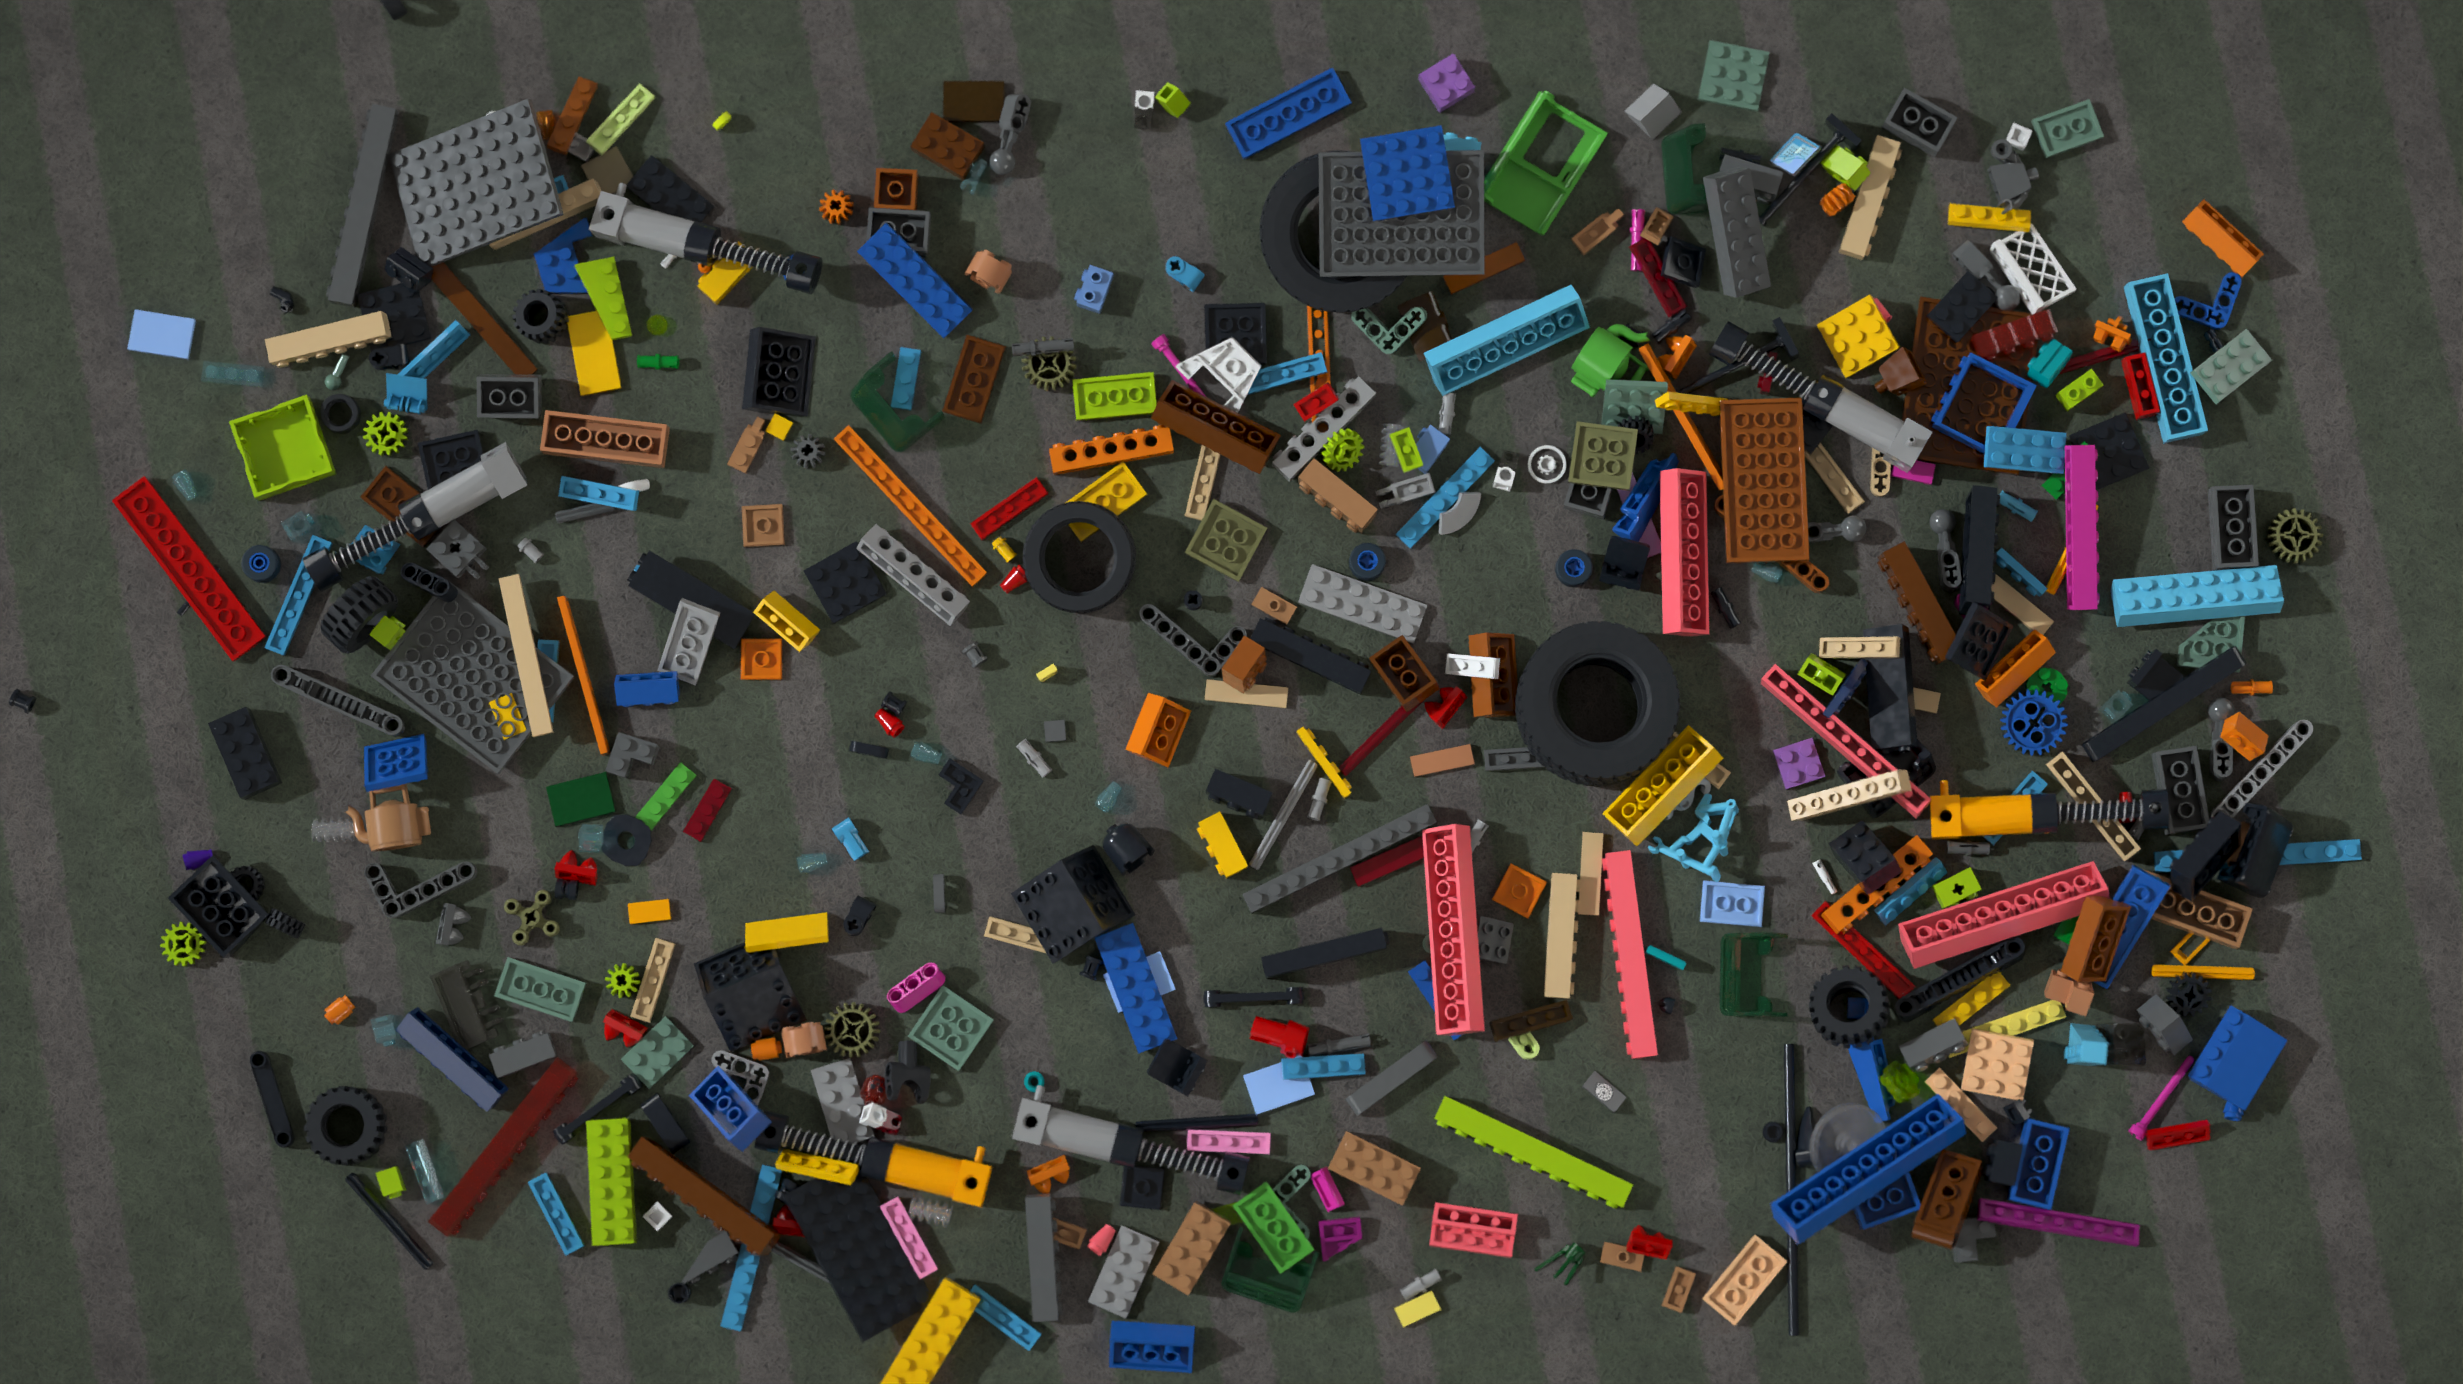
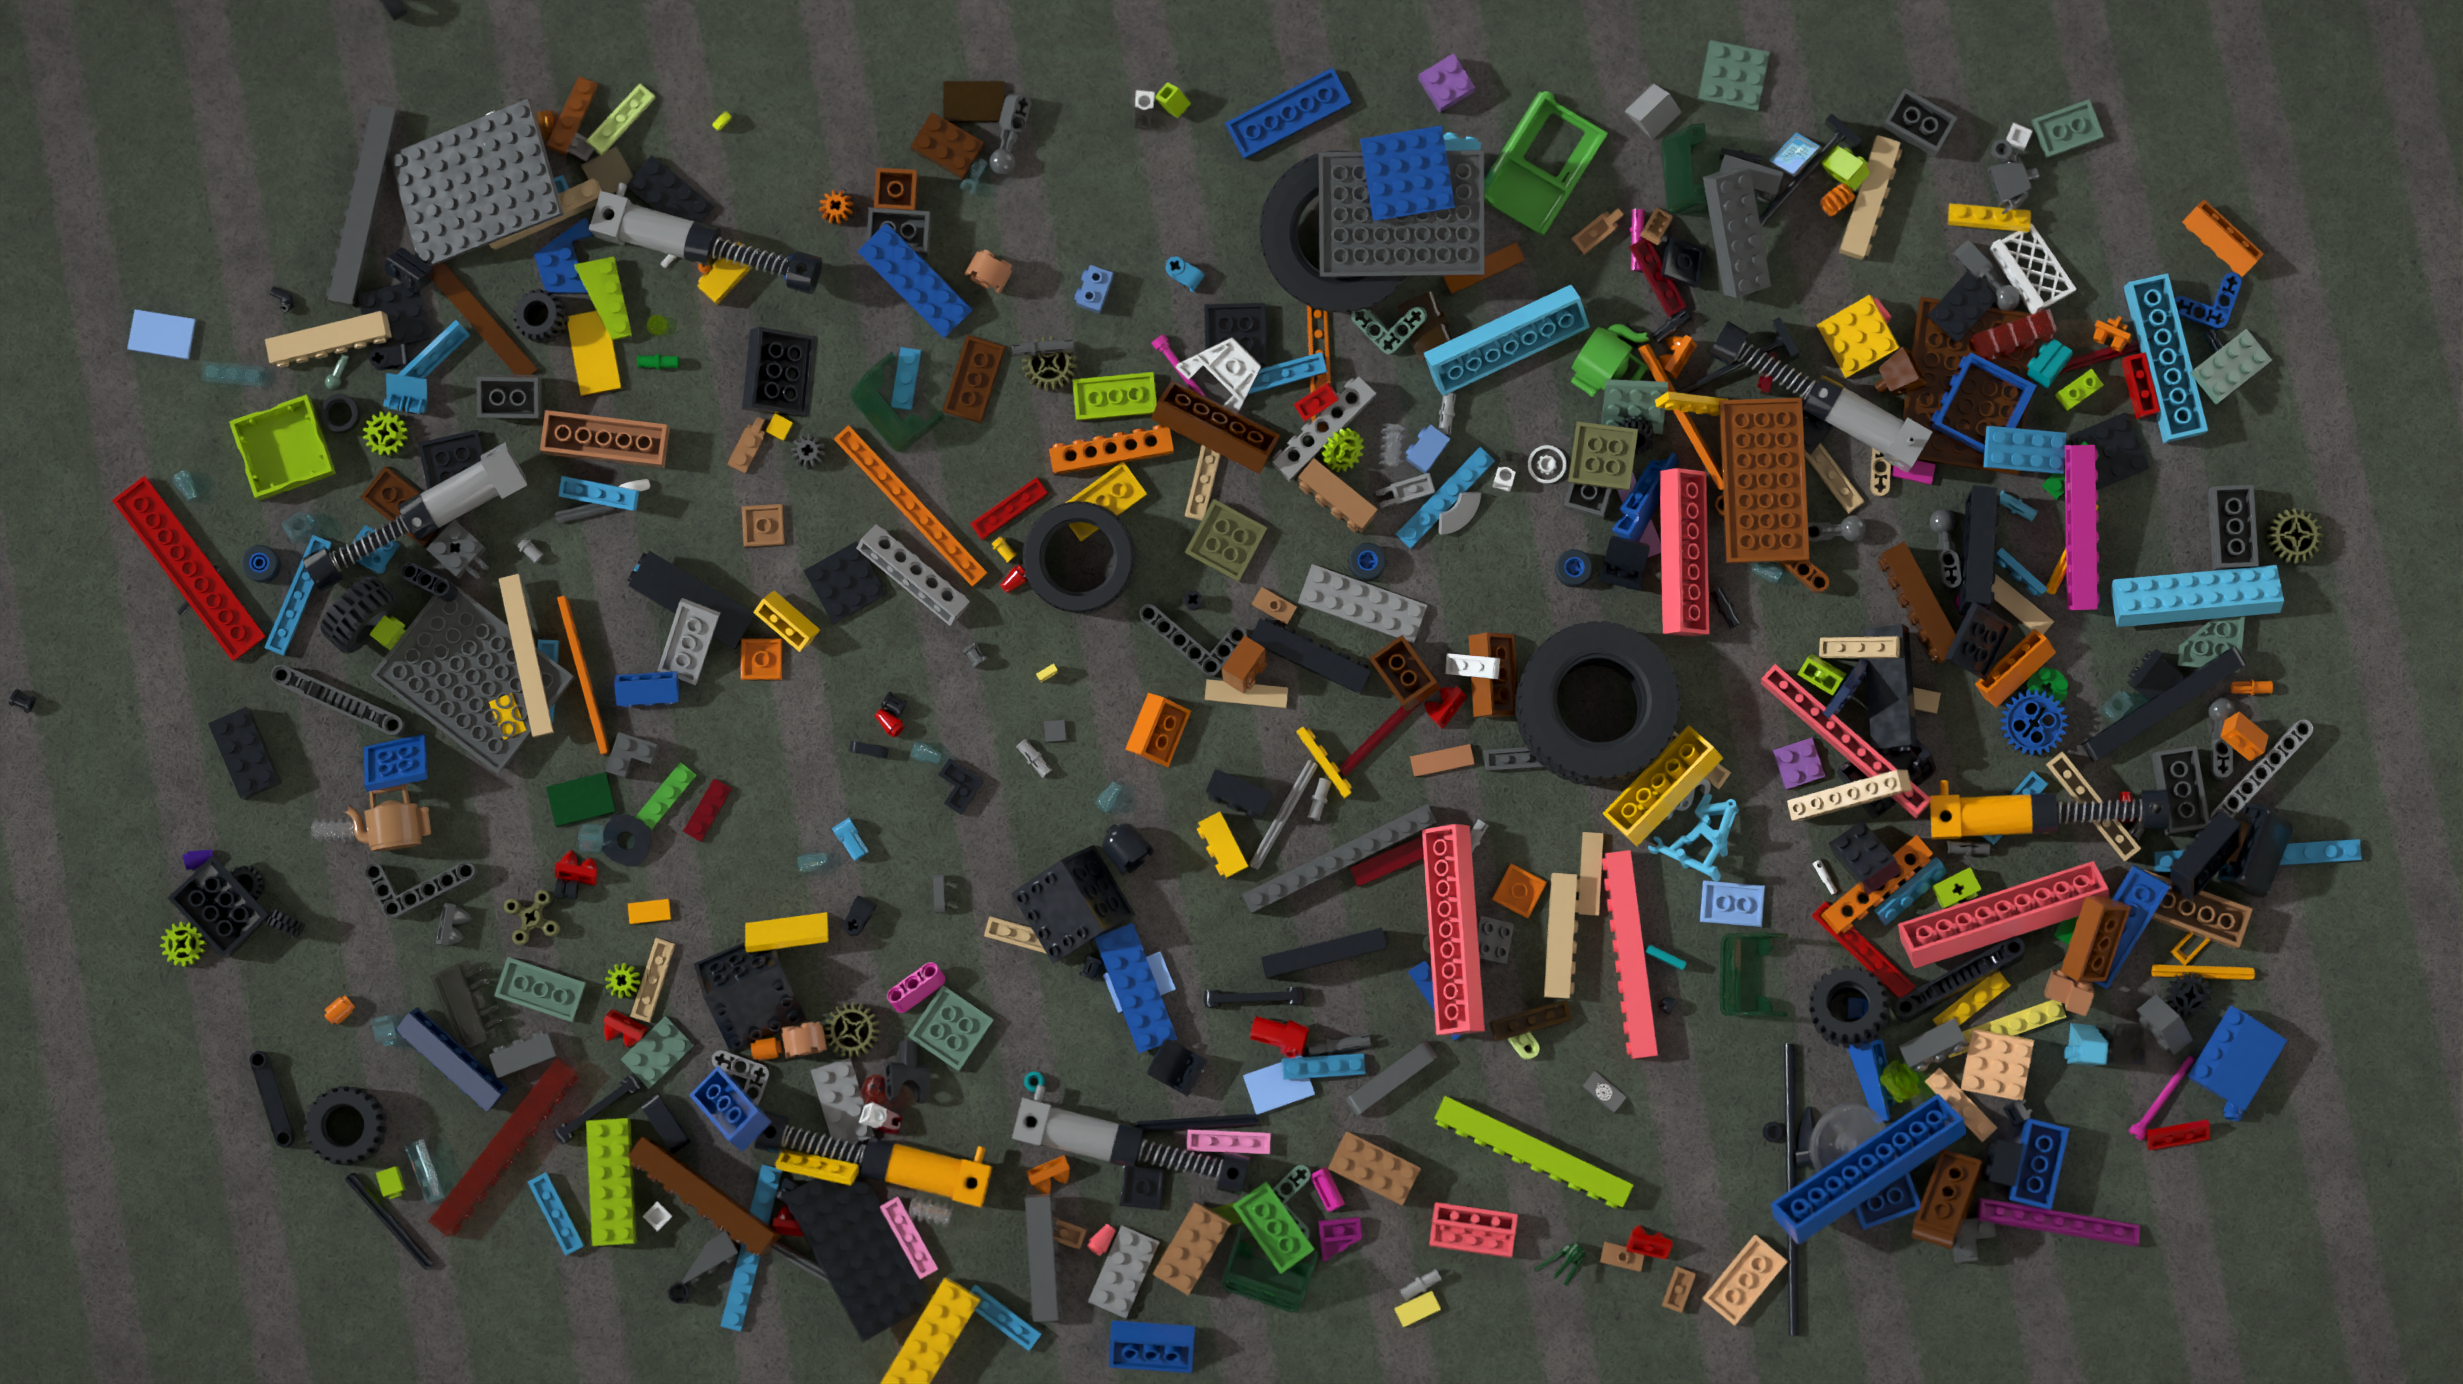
(1406, 450): lime plate -> none

